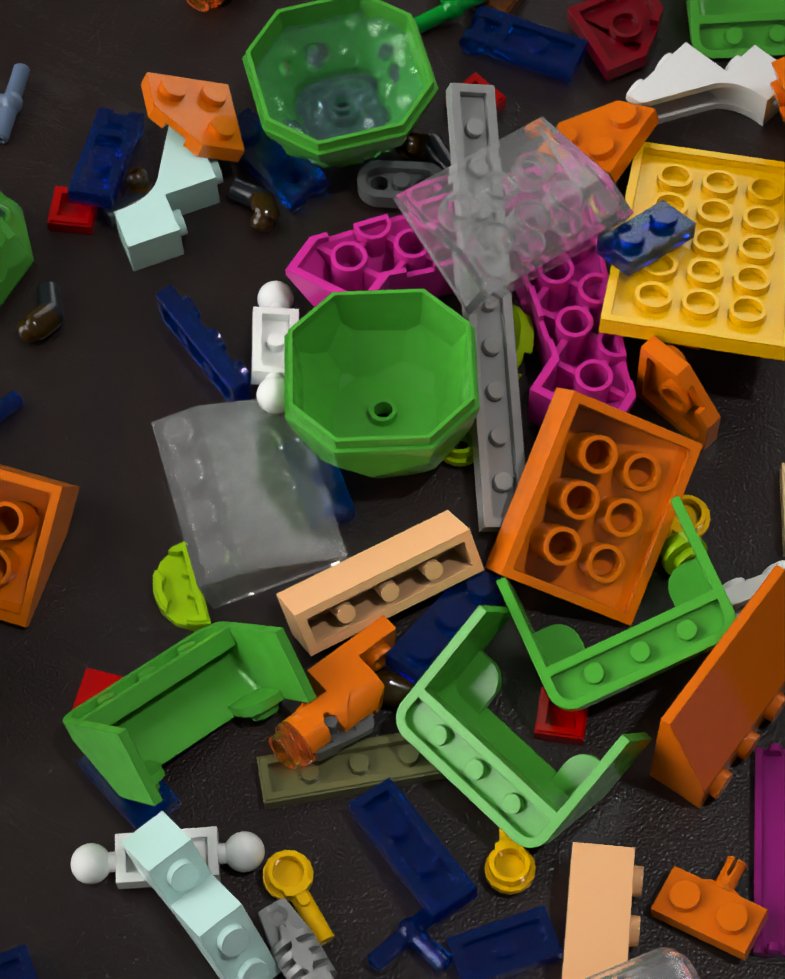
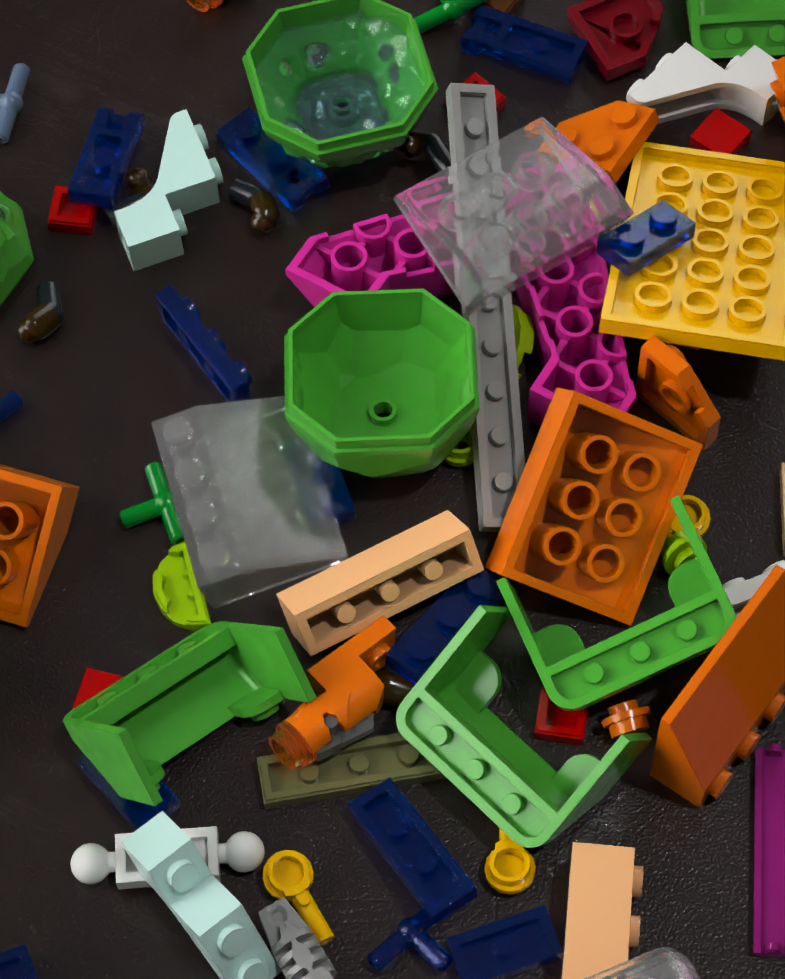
(160, 505): none -> green piece
(197, 111): orange plate -> none
(269, 327): white plate -> none
(394, 176): dark grey plate -> none
(626, 719): none -> orange plate
(711, 908): orange plate -> none
(720, 134): none -> red tile

